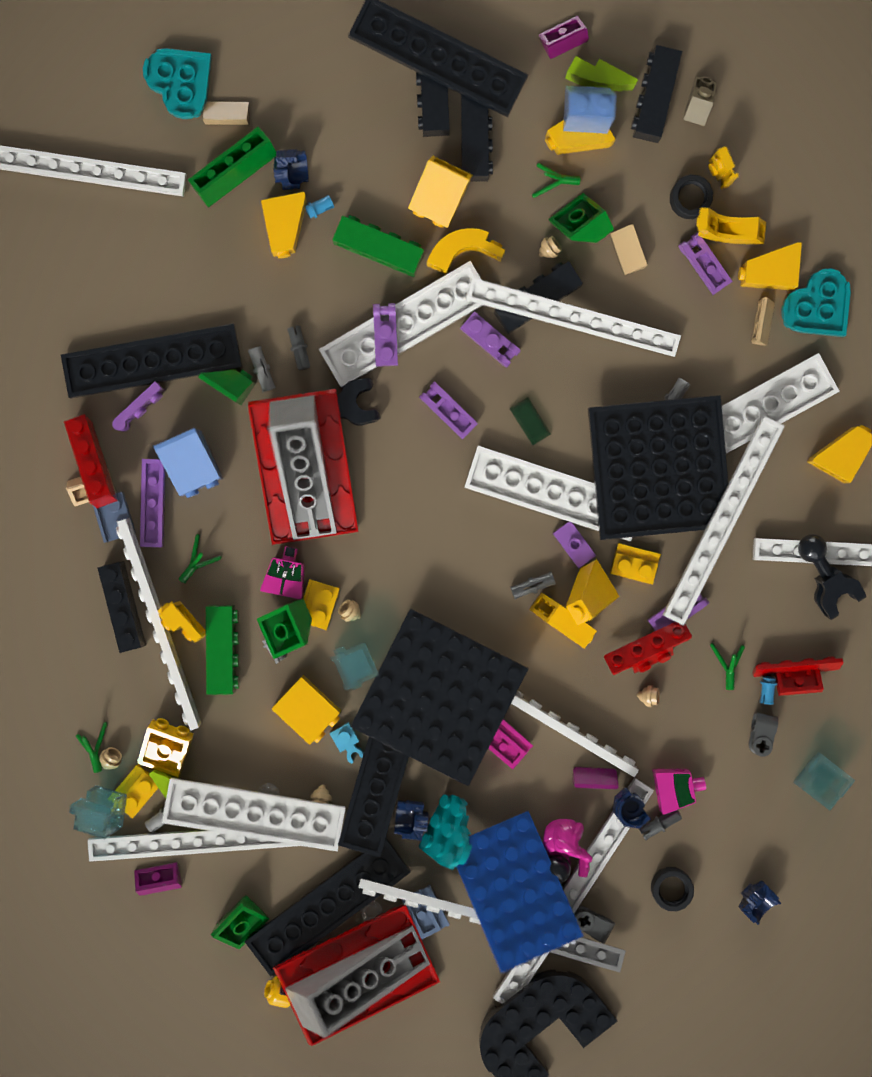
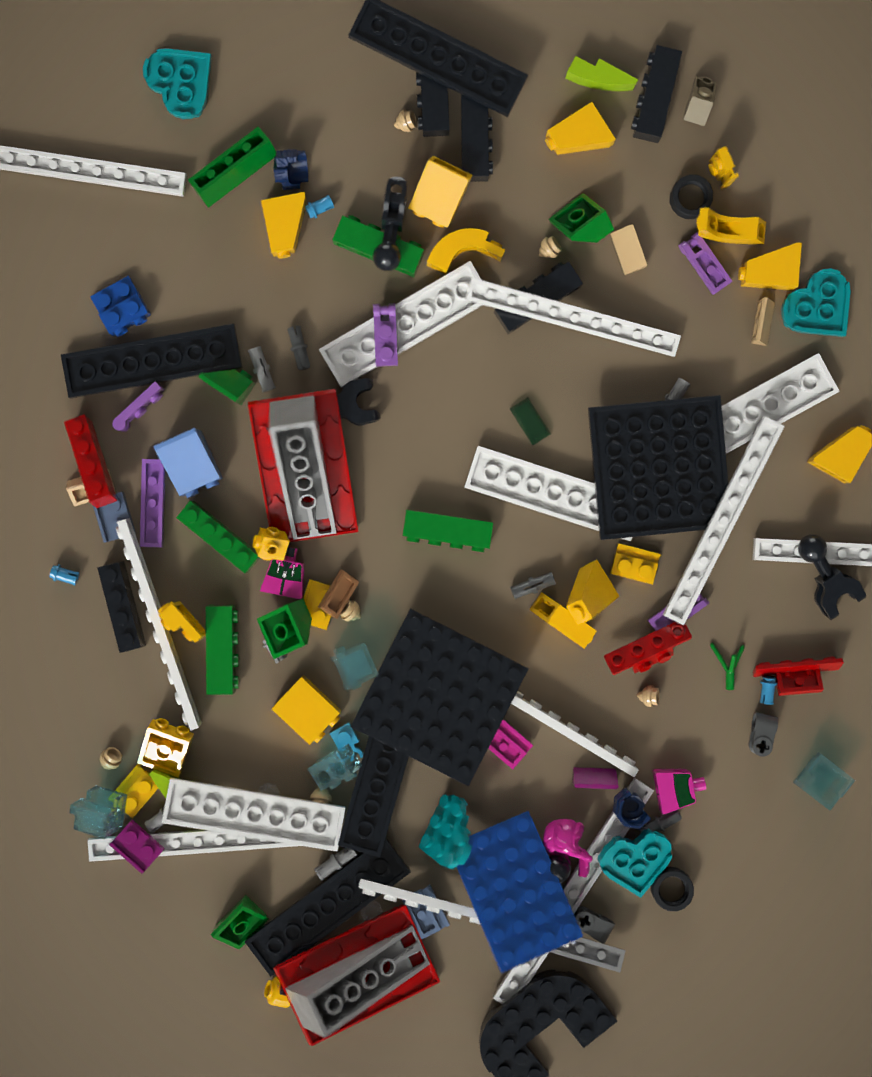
(64, 575): none -> dark azure pin
(94, 757): green plant -> none
(120, 307): none -> blue plate
(137, 846): none -> magenta plate
(157, 879): magenta slope -> none
(193, 566): green plant -> none
(218, 536): none -> green brick
(226, 113): tan slope -> none
(271, 543): none -> yellow brick
(335, 767): none -> clear light blue brick
(335, 862): none -> light grey pin
(338, 594): none -> medium nougat tile
(387, 254): none -> black piece
(406, 121): none -> tan plate
(411, 820): dark blue hair -> none
(447, 529): none -> green brick
(449, 411): medium lavender plate -> none
(489, 339): medium lavender plate -> none
(562, 179): green plant -> none
(564, 37): magenta slope -> none
(574, 544): medium lavender plate -> none
(588, 109): medium blue slope -> none
(637, 861): none -> teal plate
(757, 901): dark blue hair -> none

